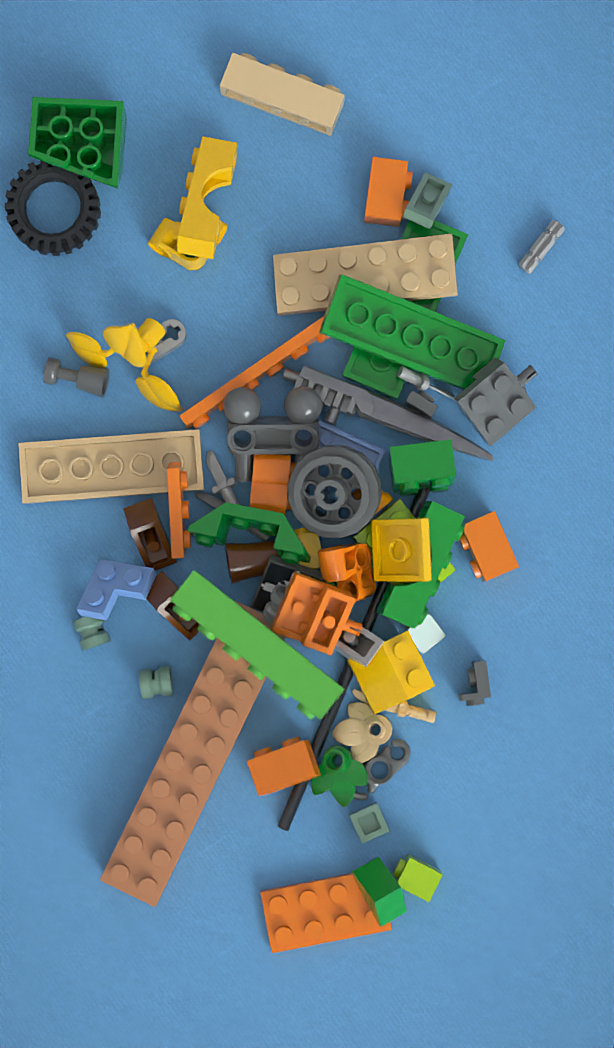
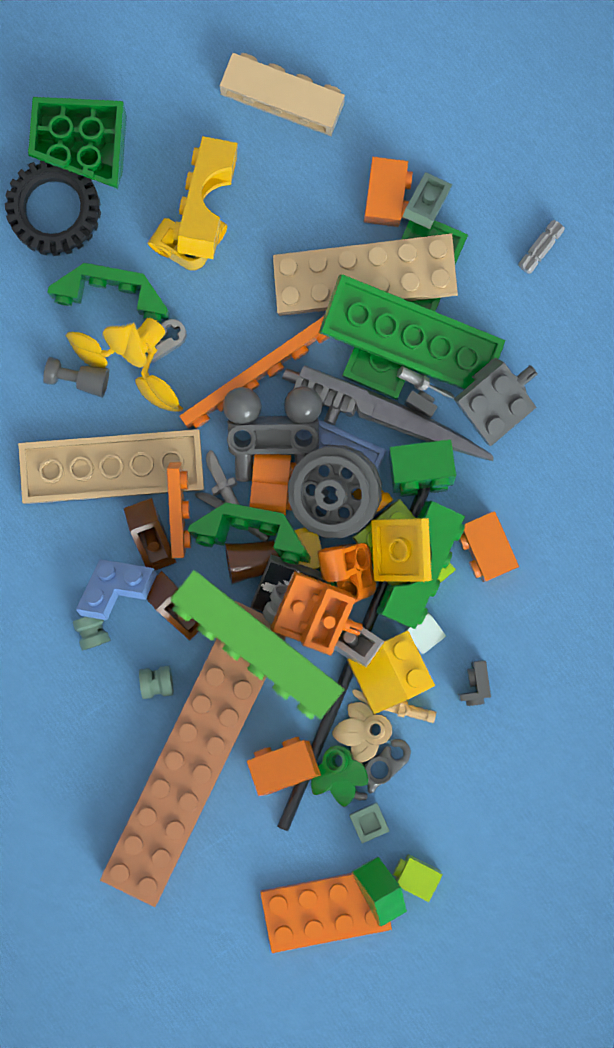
(71, 288): none -> green slope

